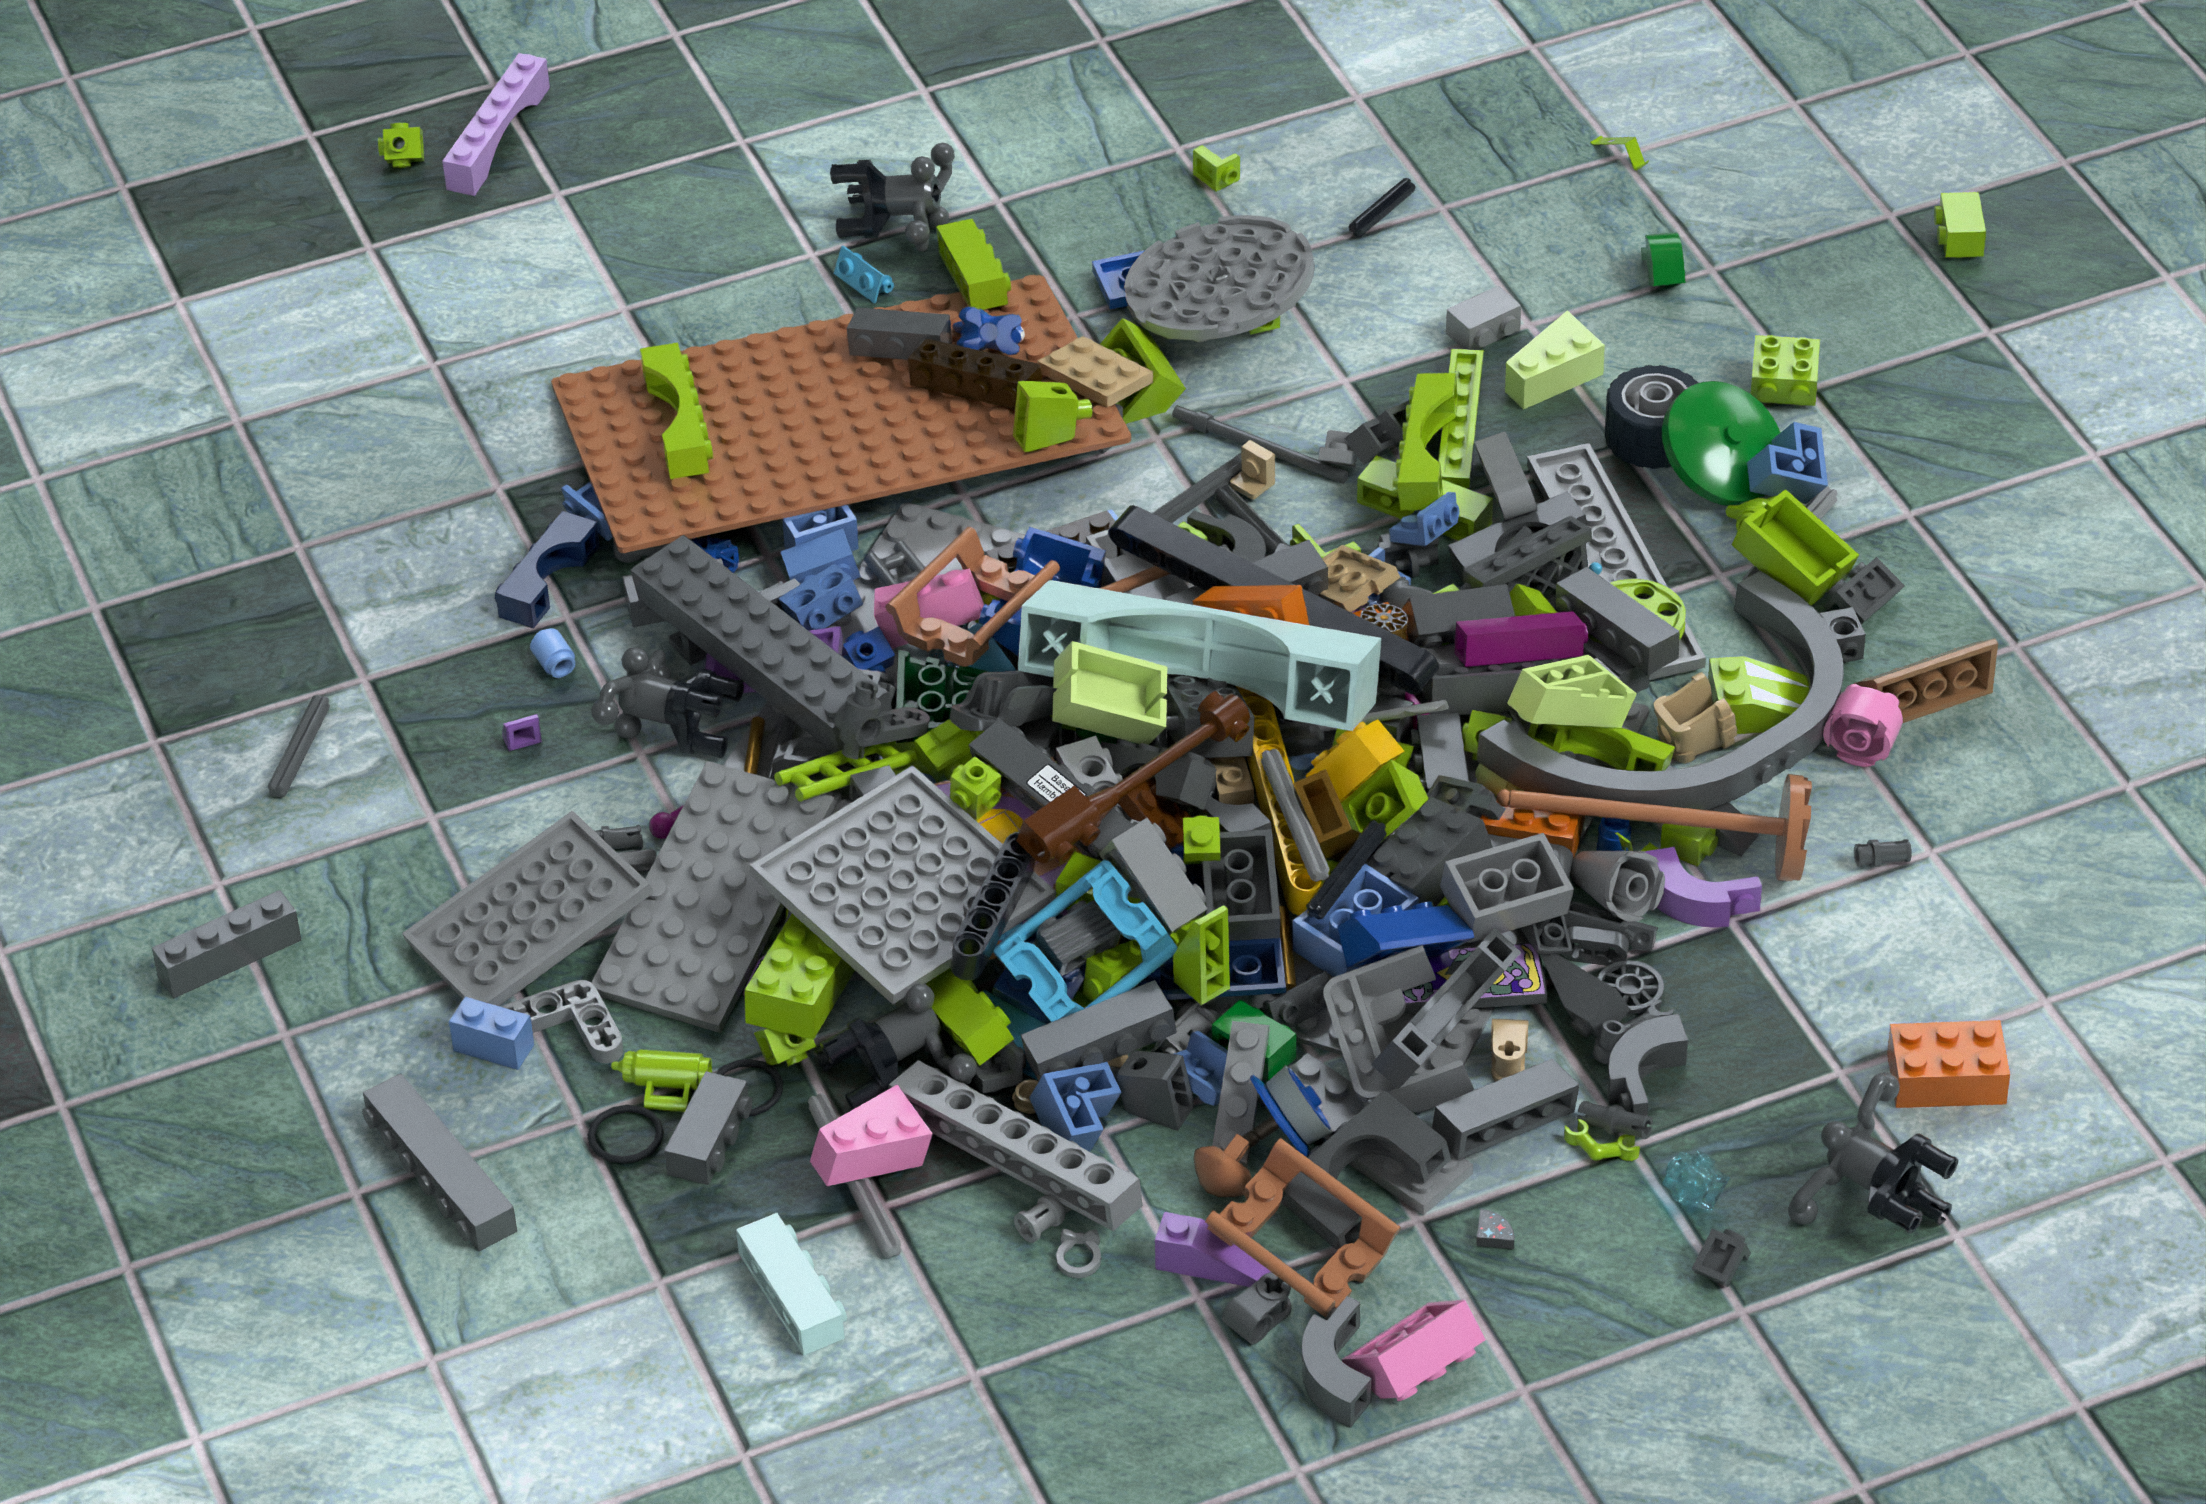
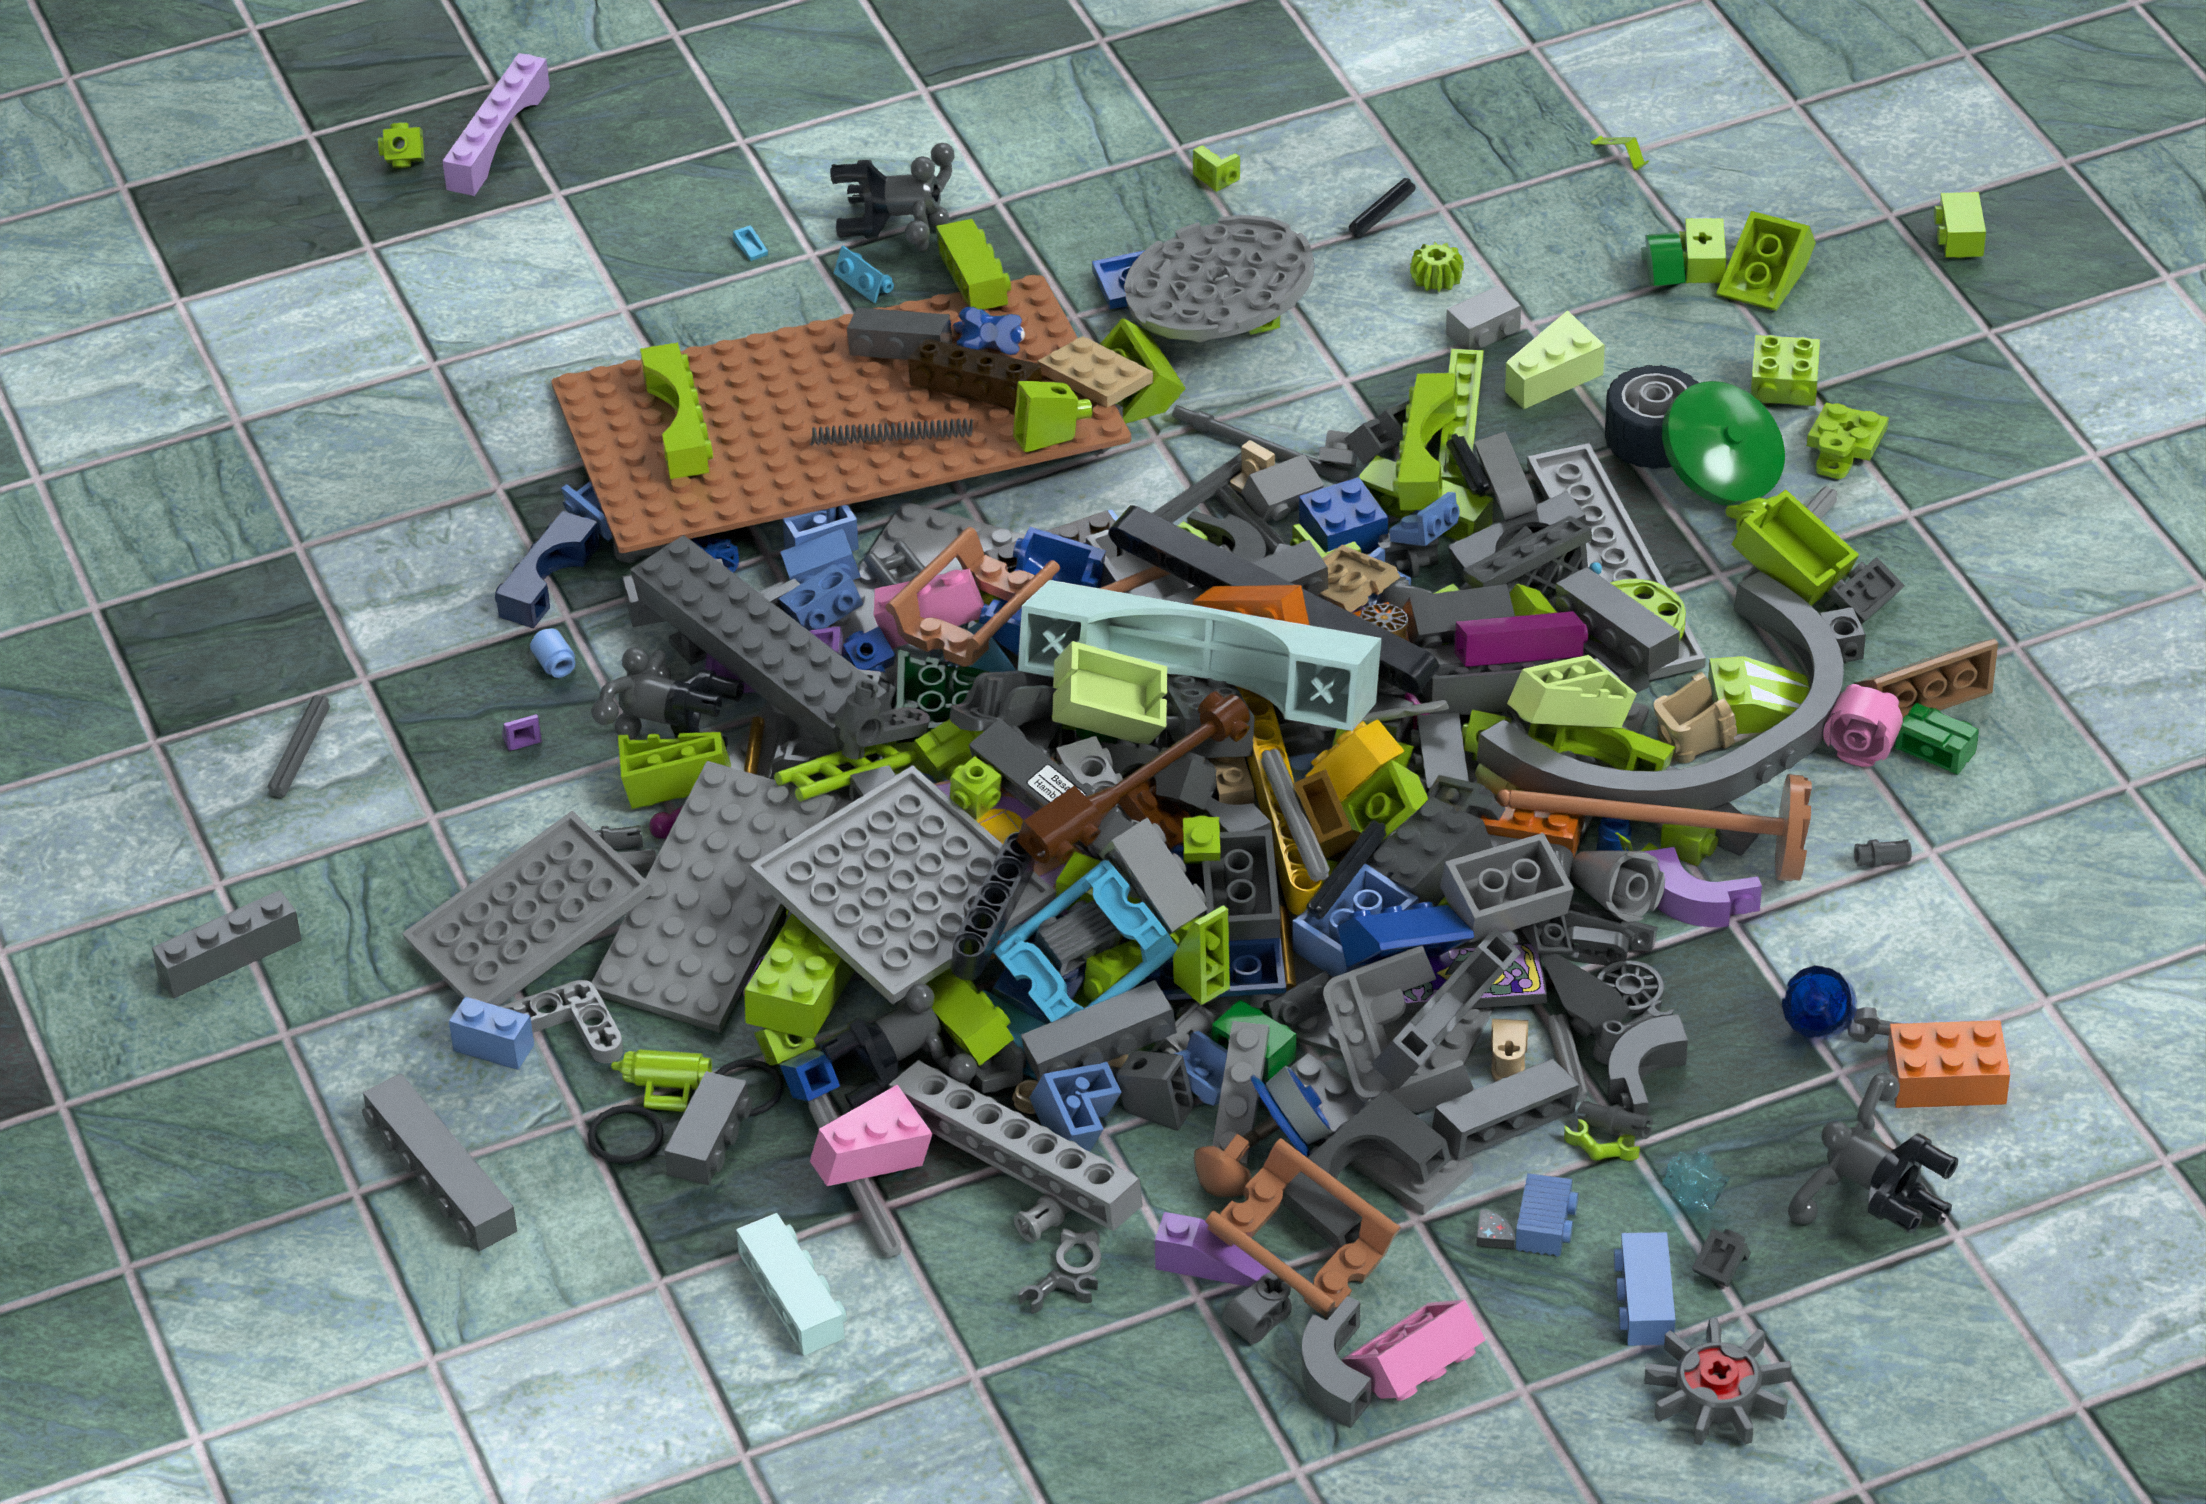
(666, 768): none -> lime wedge
(749, 243): none -> medium azure piece
(809, 1075): none -> blue brick
(922, 434): none -> dark grey piece
(1057, 1280): none -> dark grey arm
(1277, 489): none -> light grey brick
(1343, 515): none -> blue brick
(1436, 266): none -> lime gear
(1468, 465): none -> black axle
(1544, 1214): none -> medium blue brick
(1566, 1051): none -> light grey axle
(1644, 1288): none -> brick
(1704, 250): none -> lime brick
(1718, 1382): none -> dark grey gear
(1767, 261): none -> lime slope
(1791, 463): medium blue brick -> none
(1819, 1003): none -> clear blue cylinder
(1845, 434): none -> lime plate
(1867, 1024): none -> dark grey bar
(1937, 738): none -> green brick

